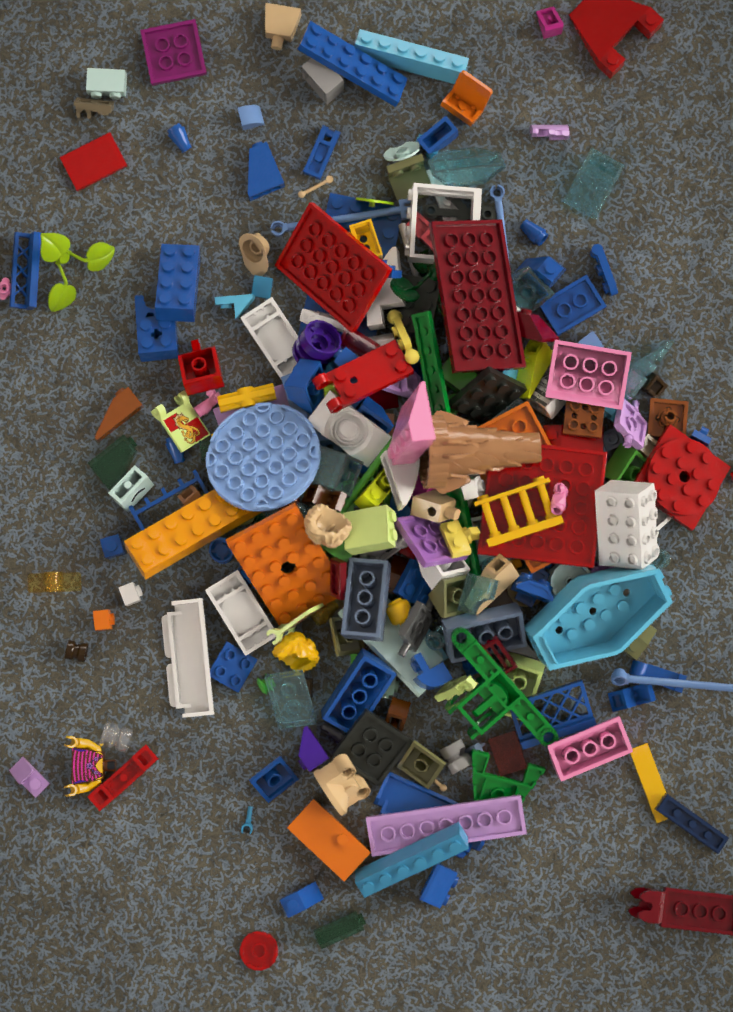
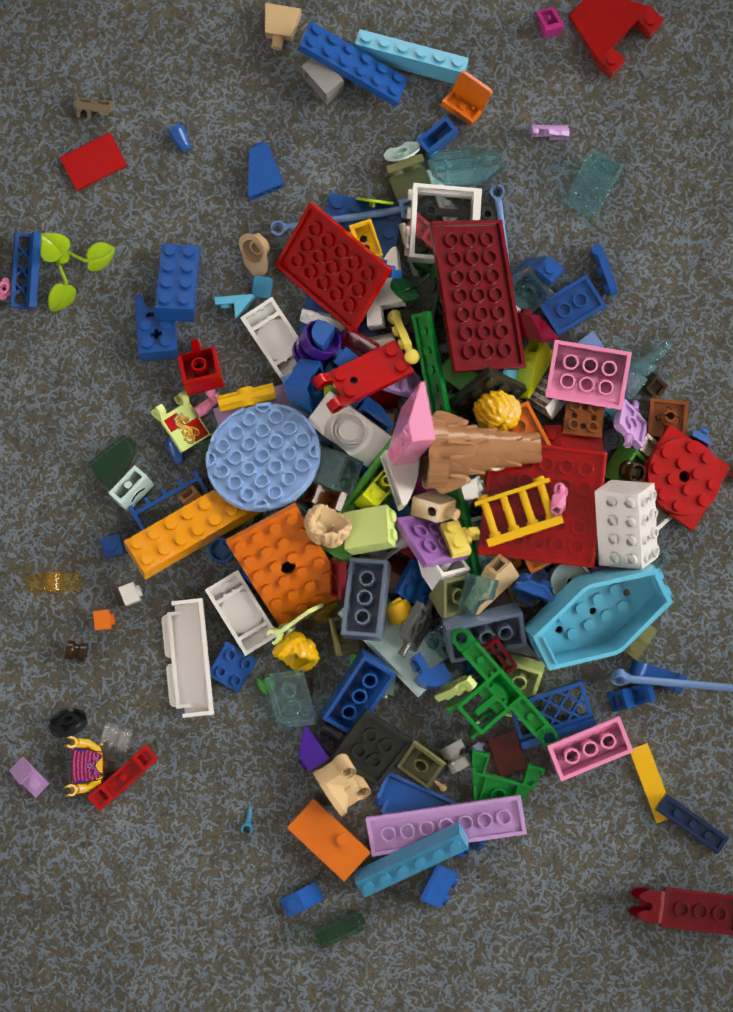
(68, 723): none -> black tile
(106, 83): light aqua brick -> none
(119, 411): dark orange slope -> none
(173, 52): magenta plate -> none
(250, 116): medium blue brick -> none
(264, 947): red tile -> none
(274, 779): blue slope -> none
(321, 153): blue plate -> none
(322, 334): none -> blue brick
(329, 179): tan hinge -> none
(398, 713): reddish brown slope -> none
(497, 410): none -> yellow hair
(534, 232): blue cone -> none
(631, 471): none -> dark brown wheel

